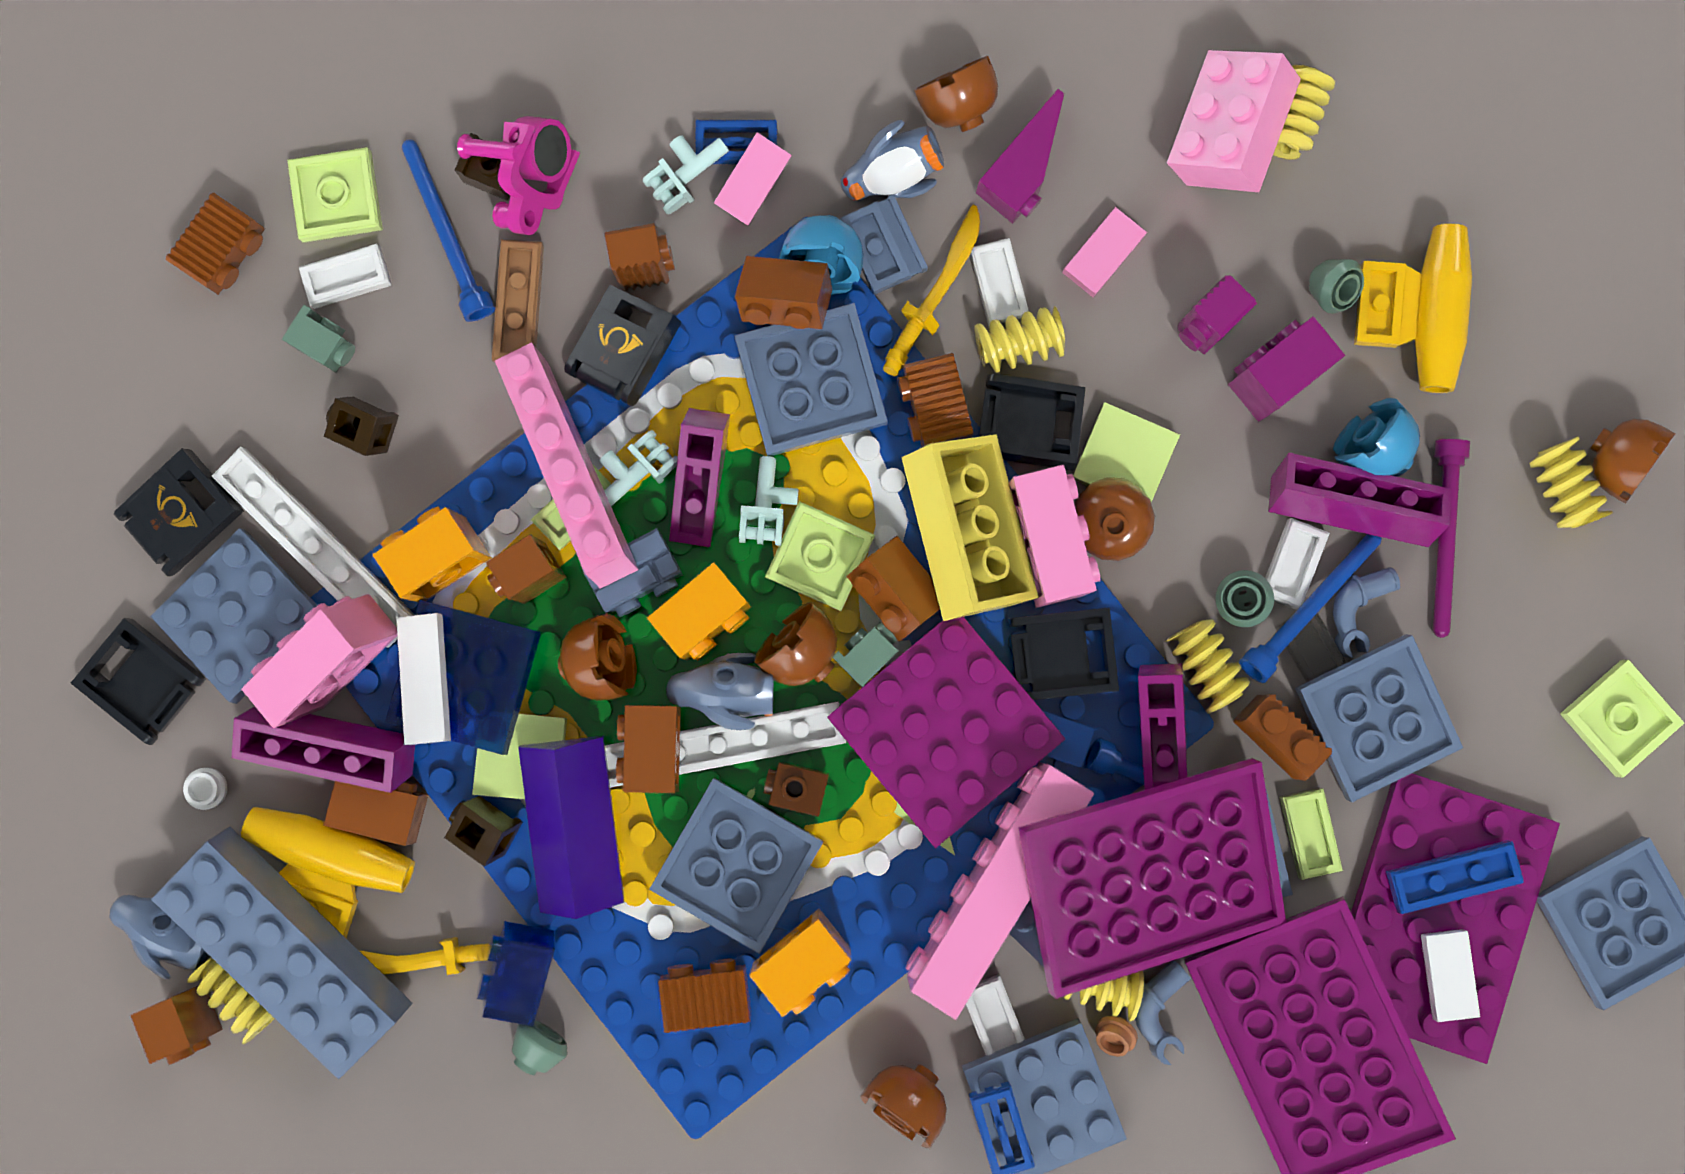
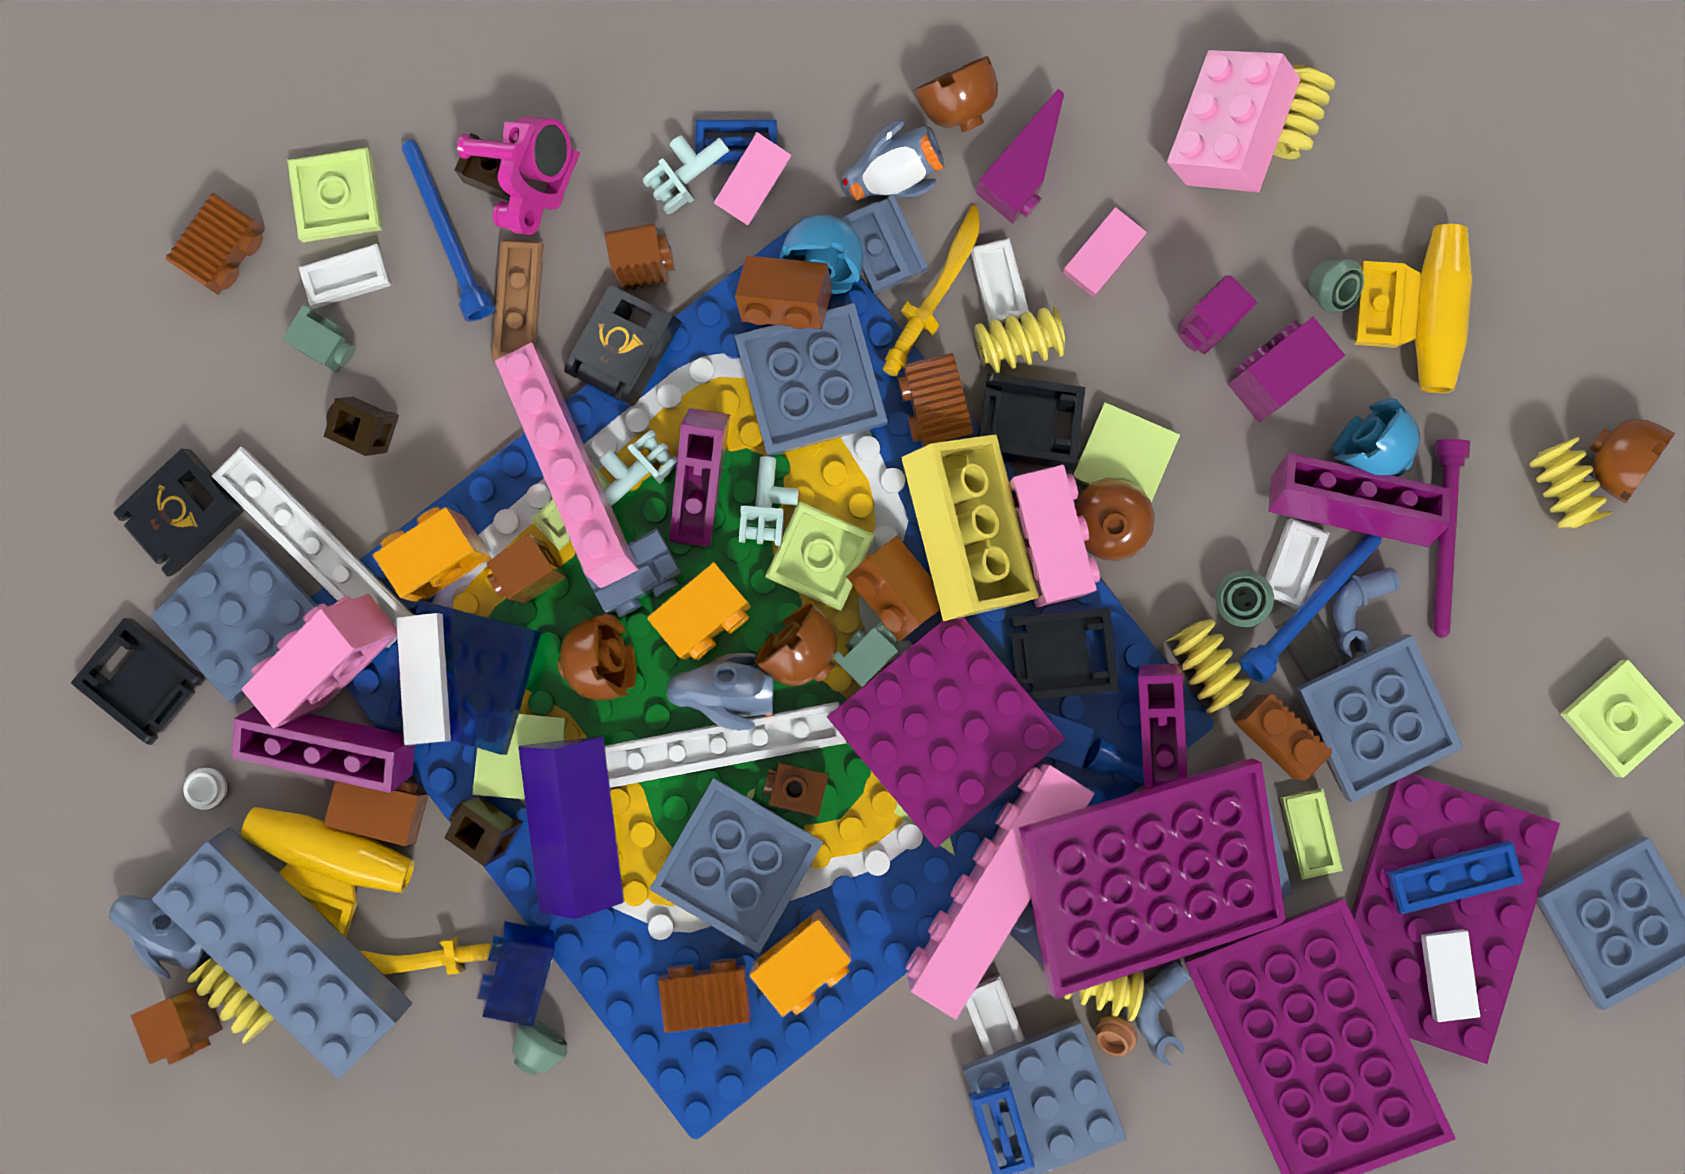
(650, 749): dark orange brick -> none
(908, 1101): dark orange cylinder -> none

